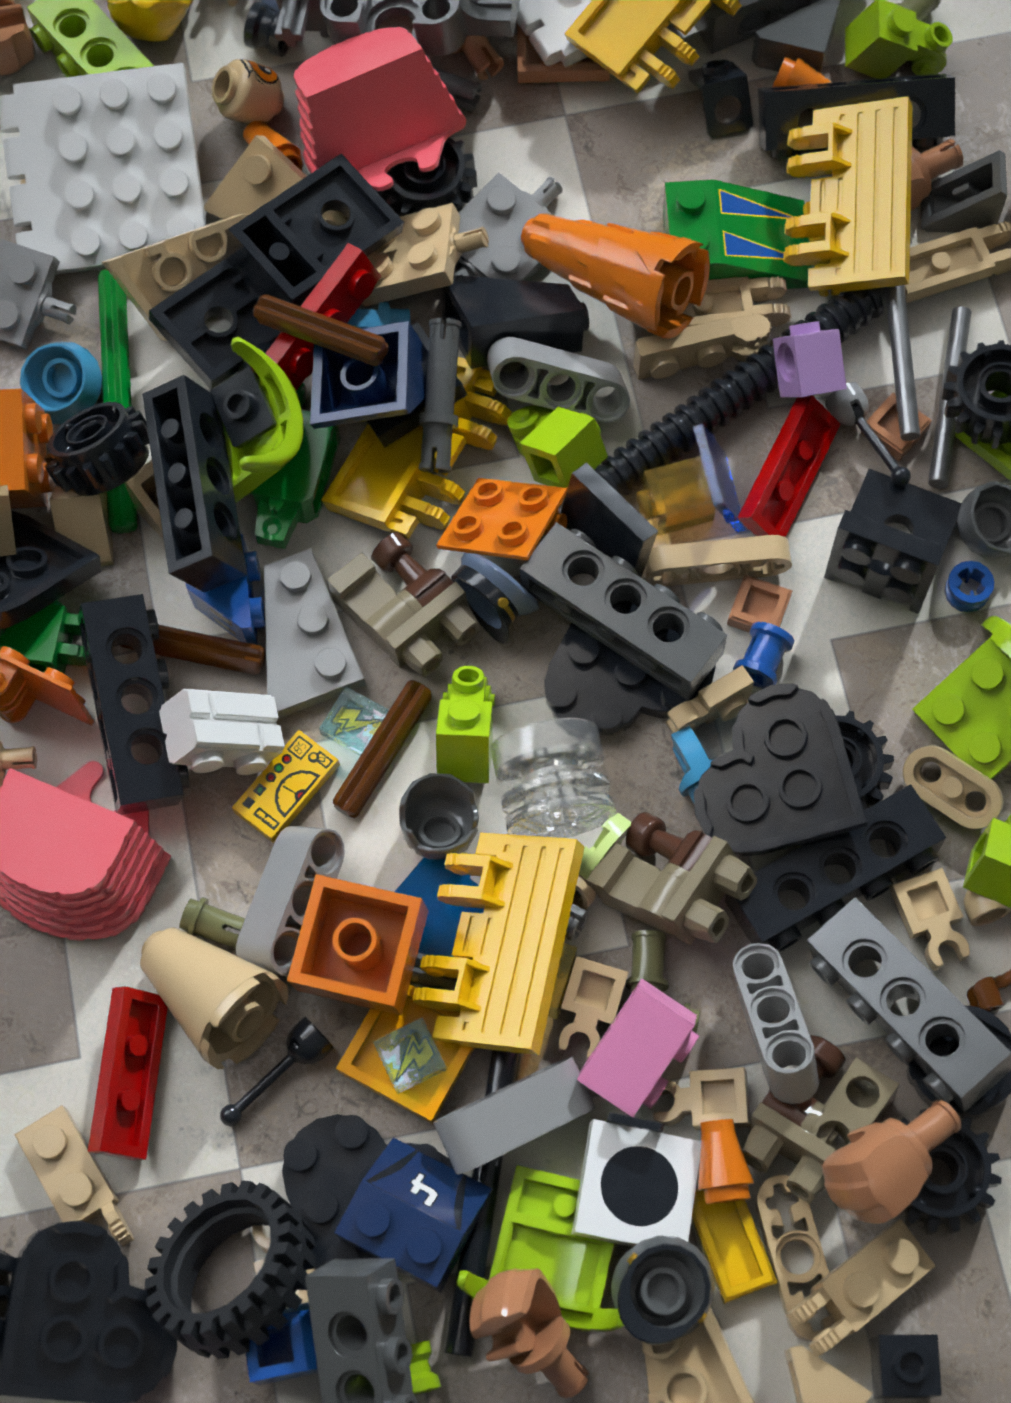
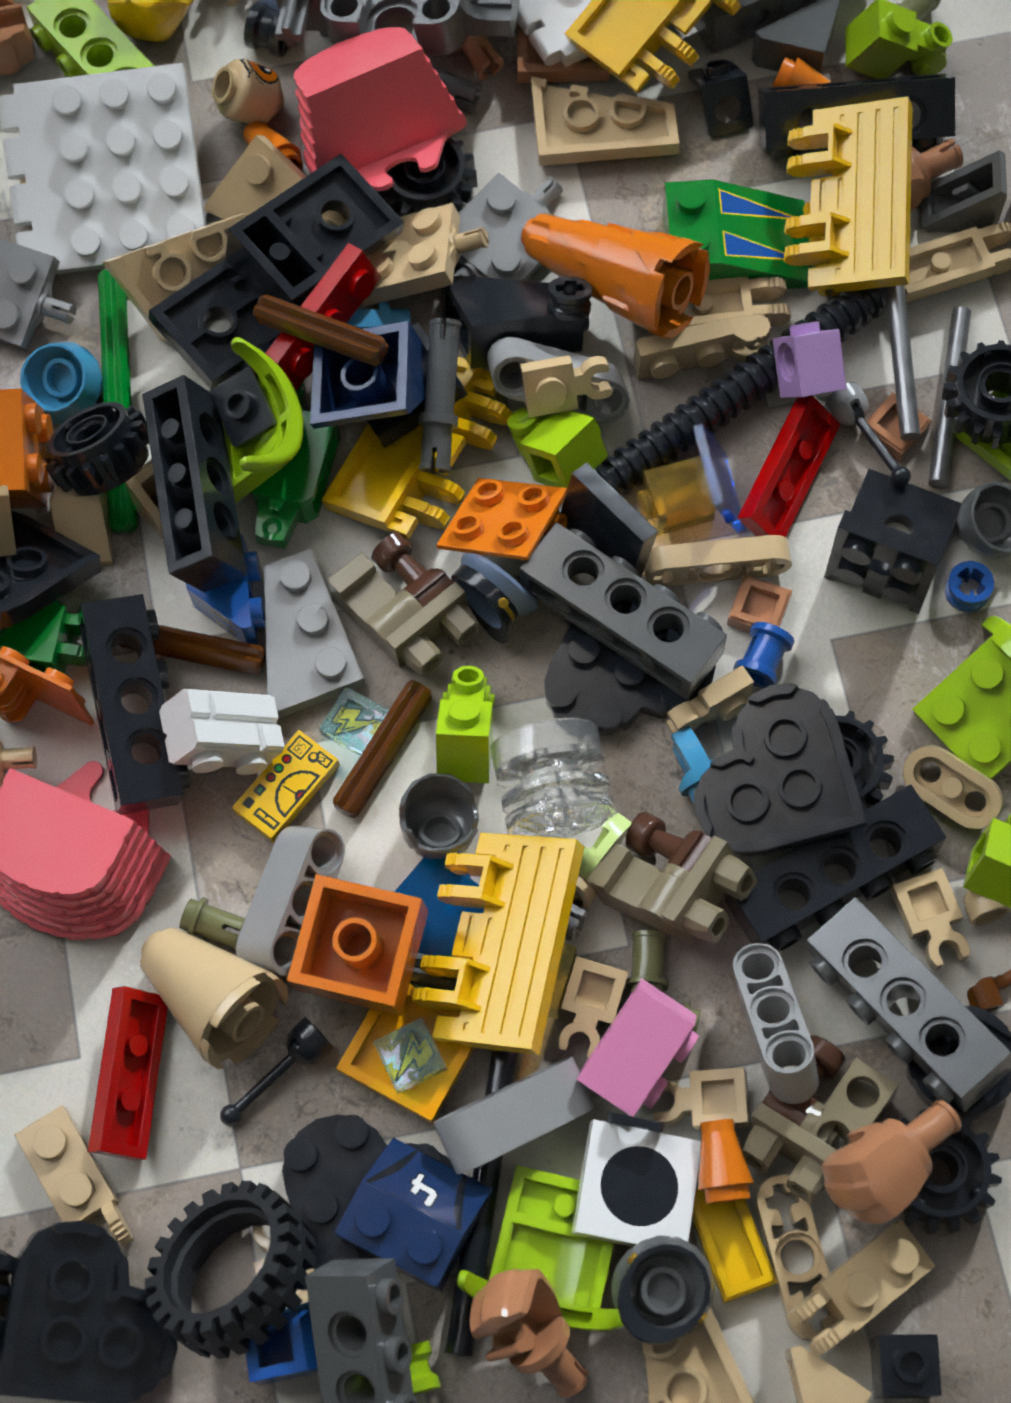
(554, 384): none -> tan plate
(569, 298): none -> black bush
(594, 127): none -> tan wing

